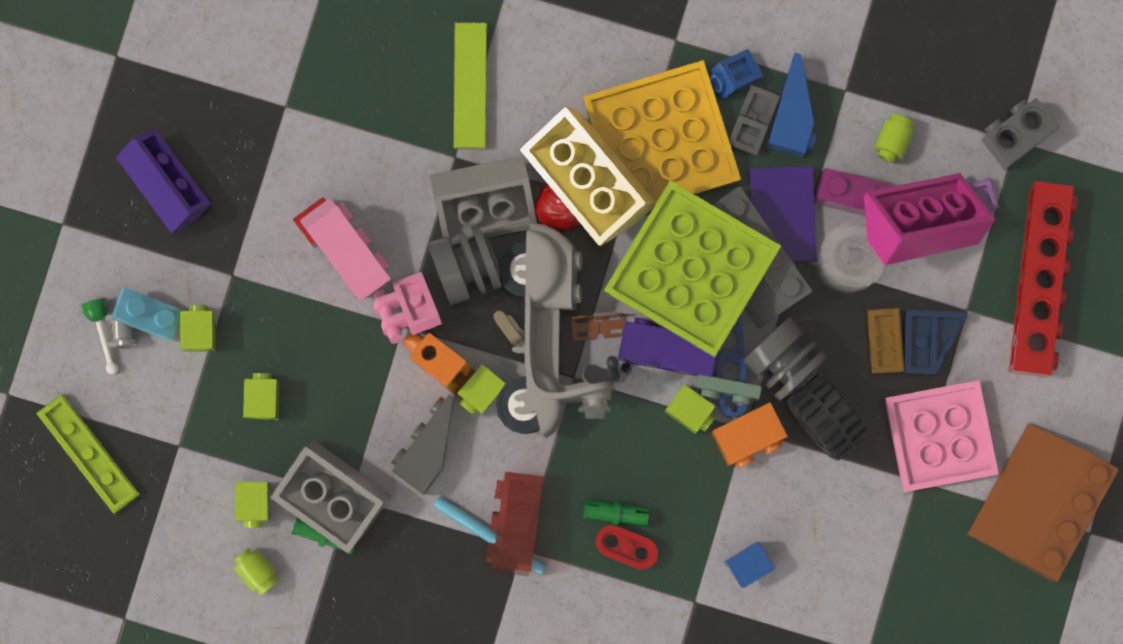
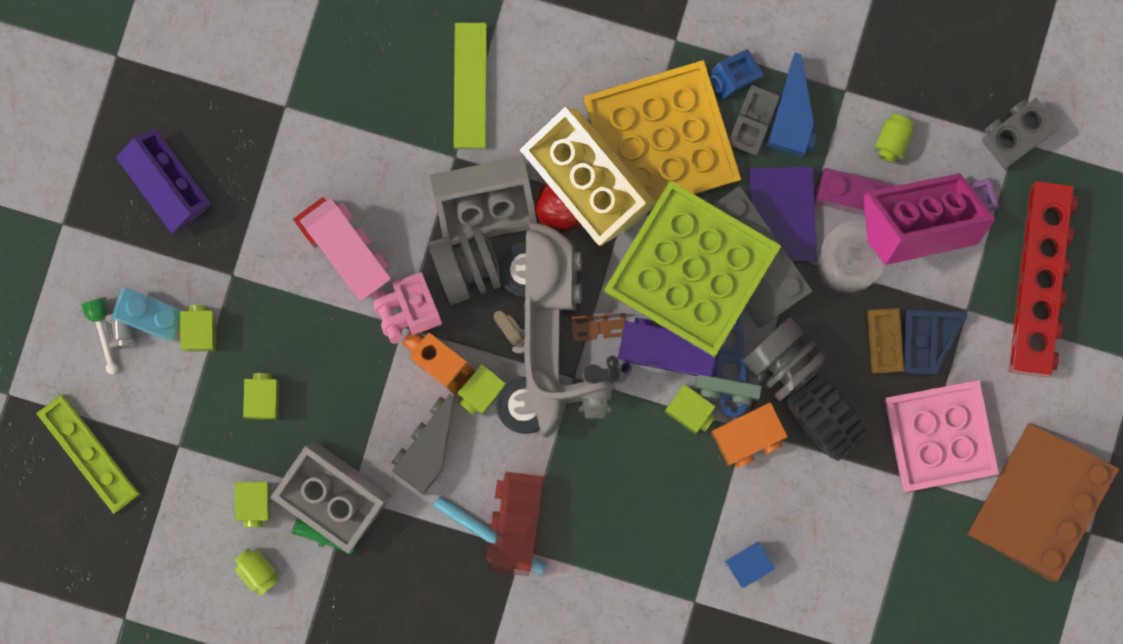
(616, 513): green pin -> none
(626, 547): red plate -> none

